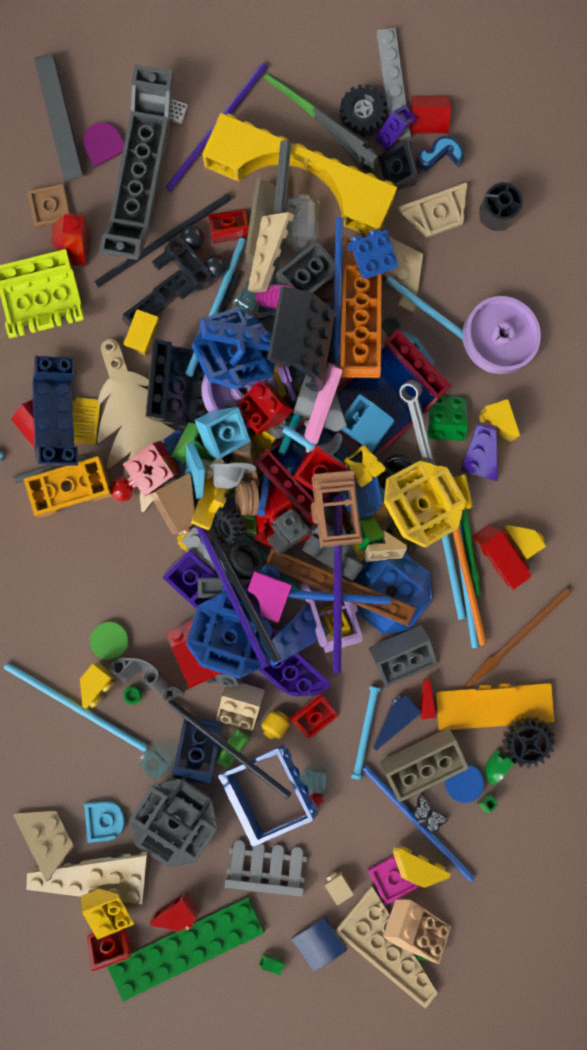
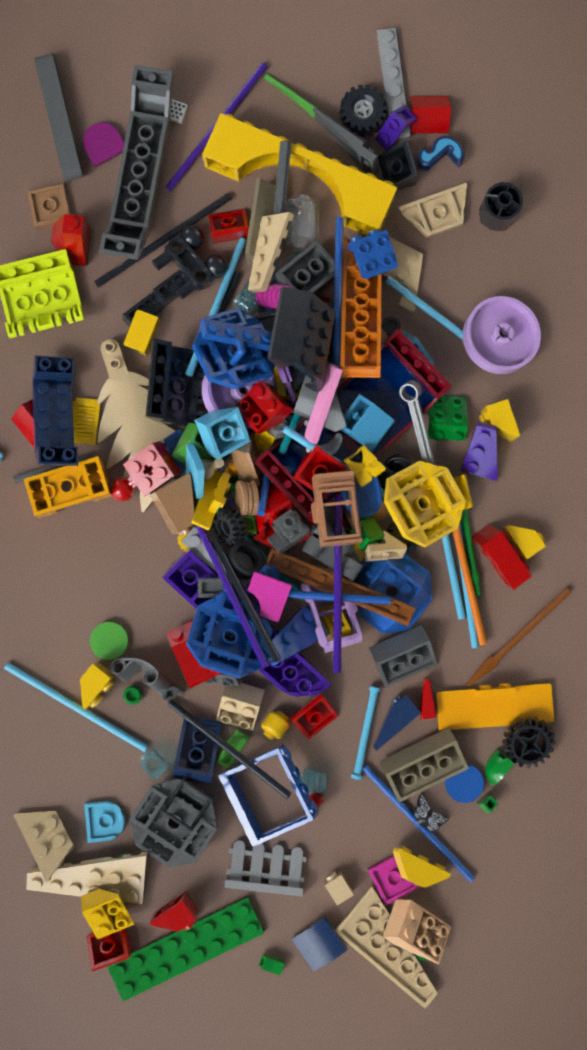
(230, 474): light grey piece -> none

